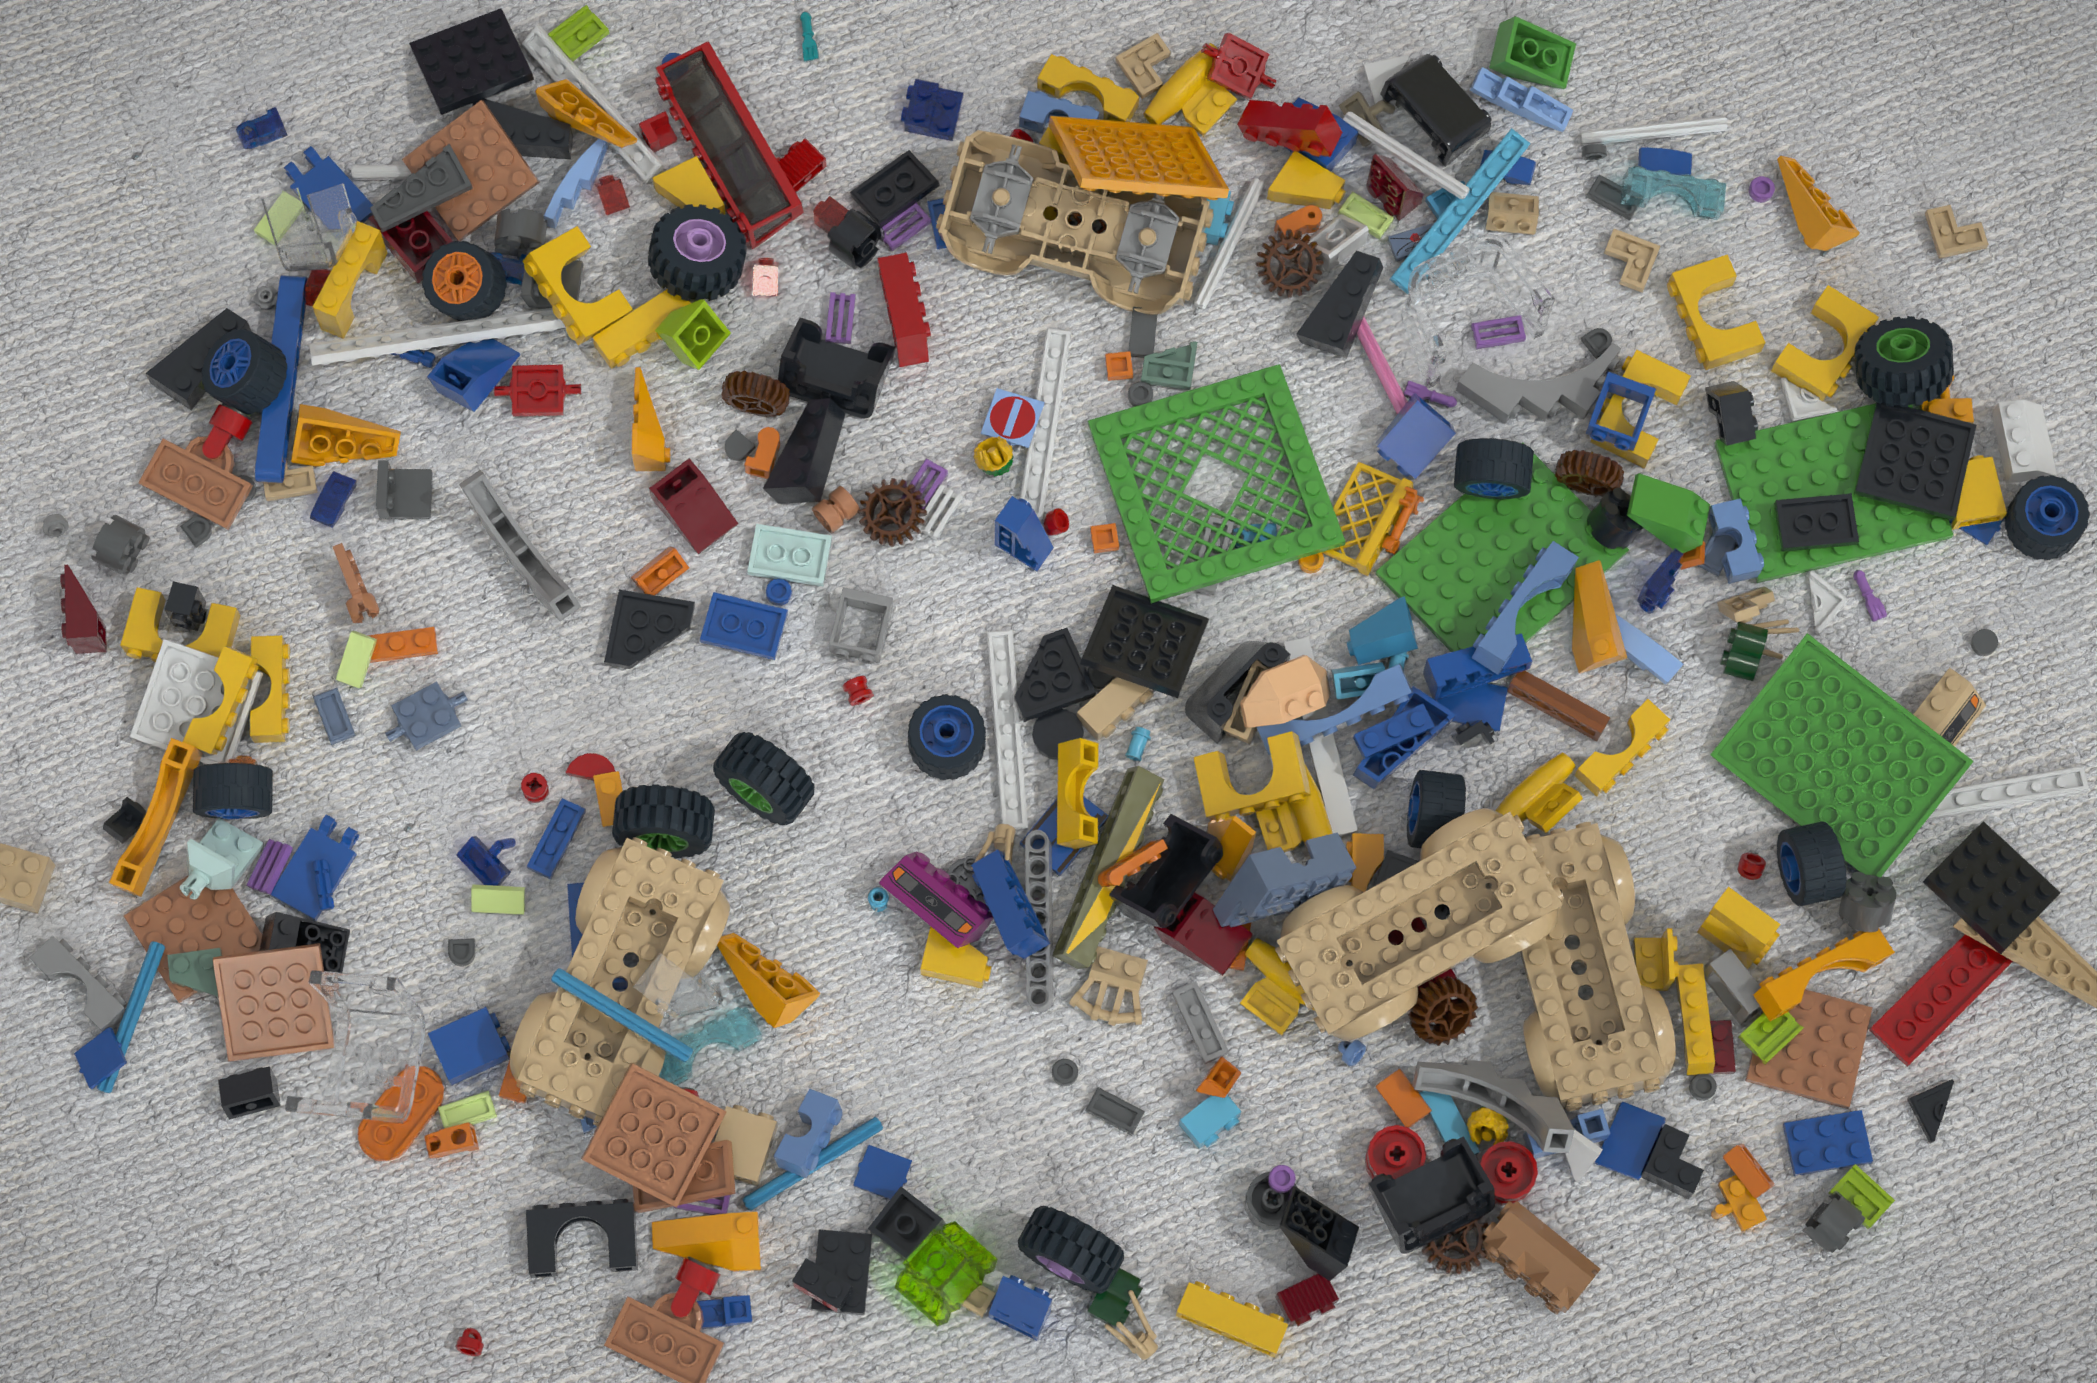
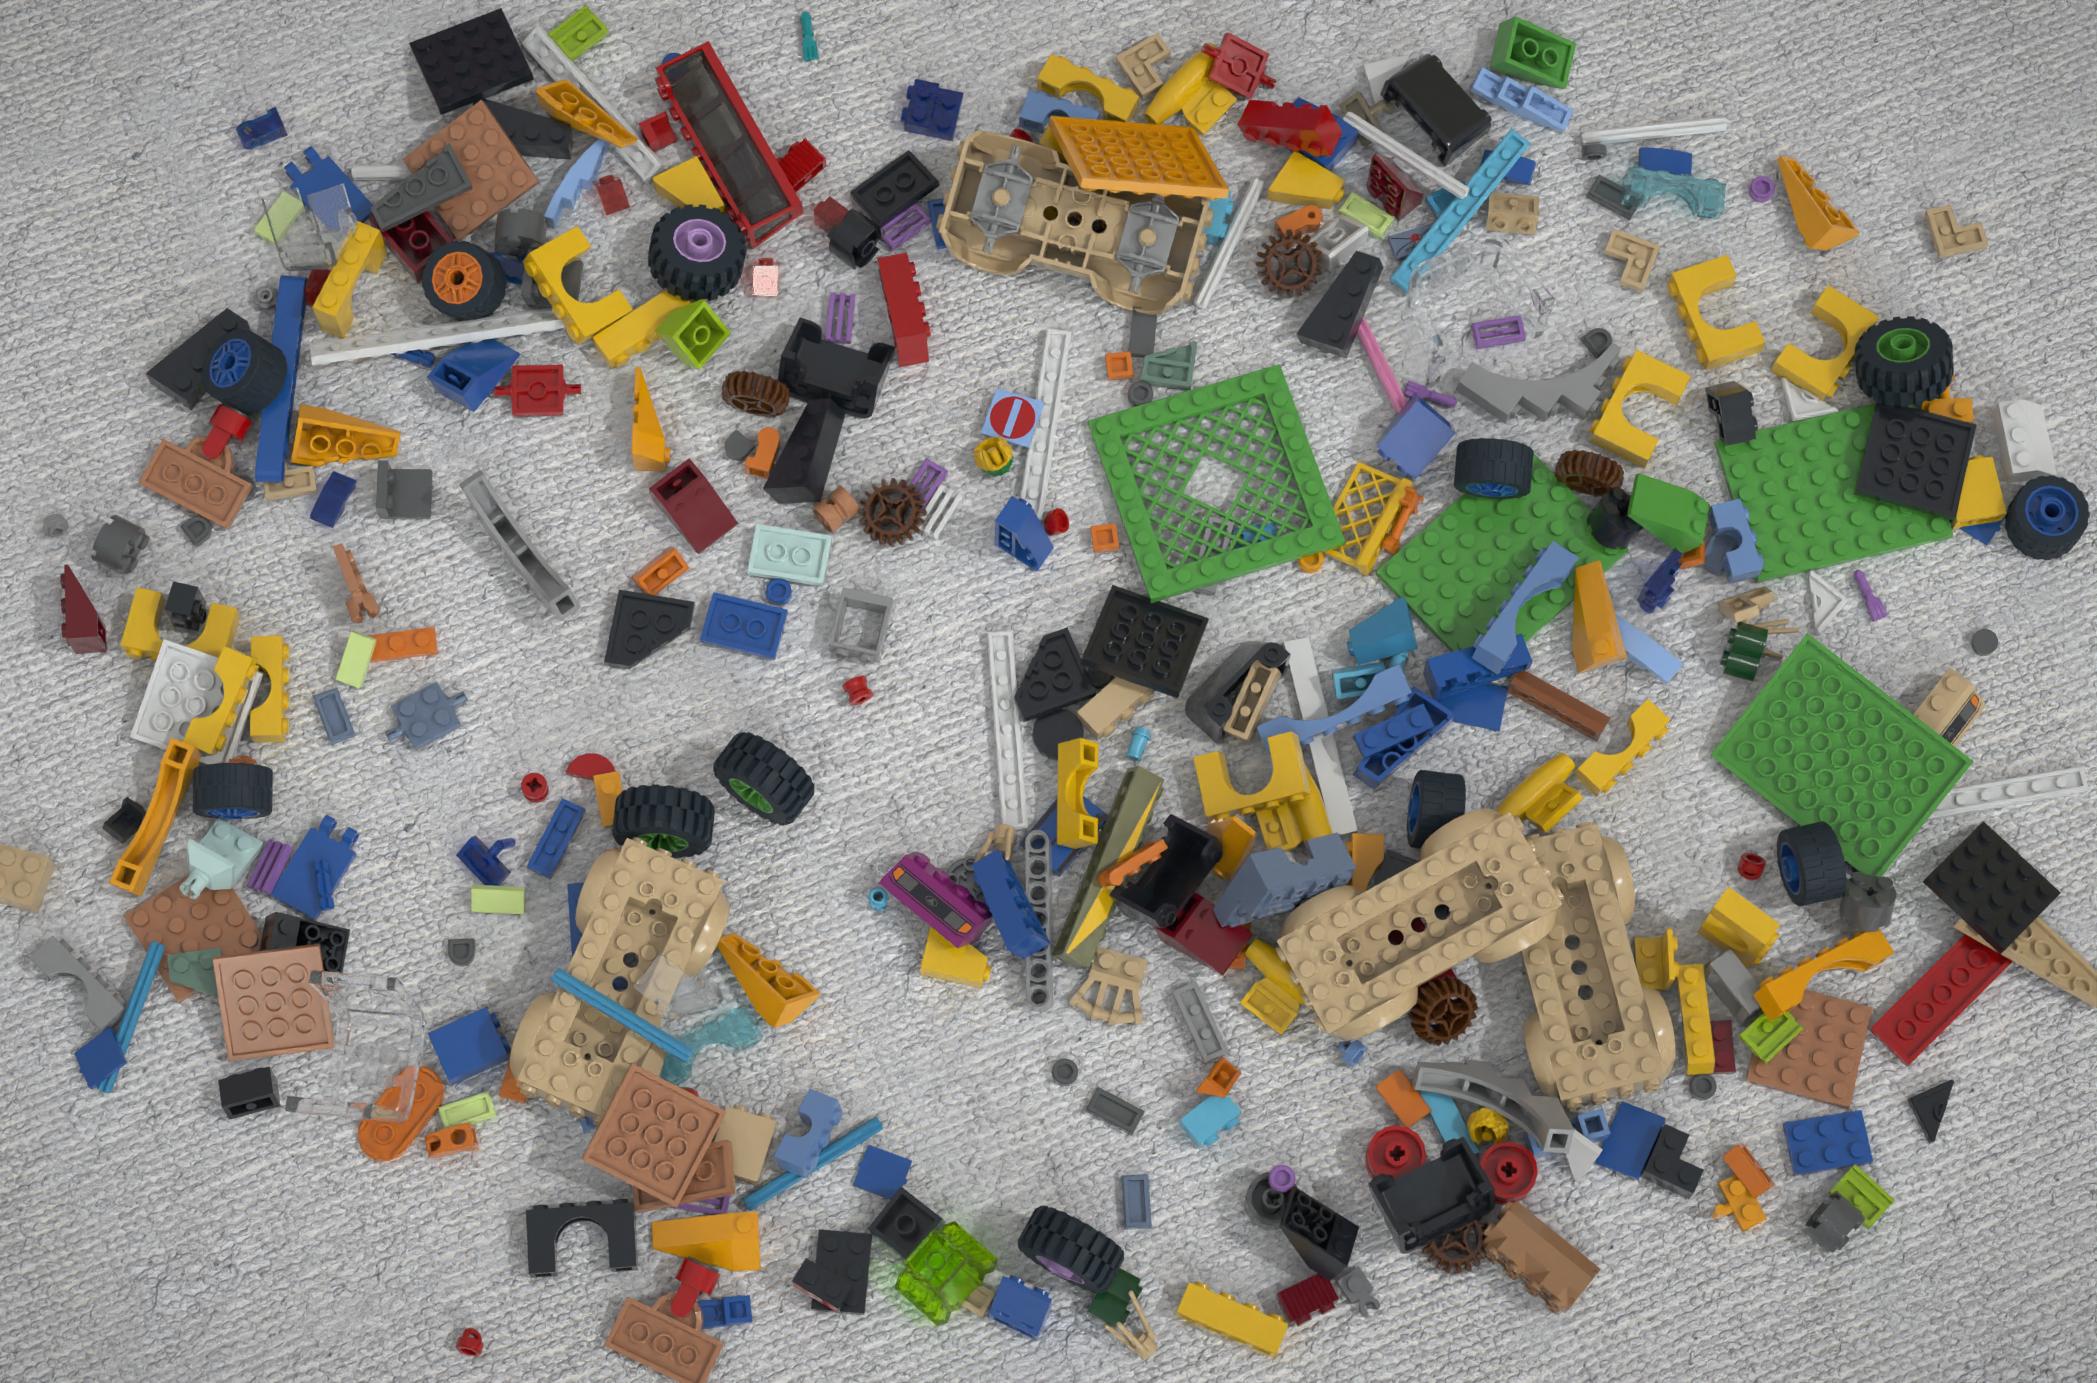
(946, 756): wheel -> none
(1136, 1202): none -> sand blue tile
(1286, 693): light nougat wedge -> none
(1356, 1288): none -> flat silver plate
(1466, 732): black bracket -> none
(1628, 389): blue window -> none
(1816, 522): black plate -> none

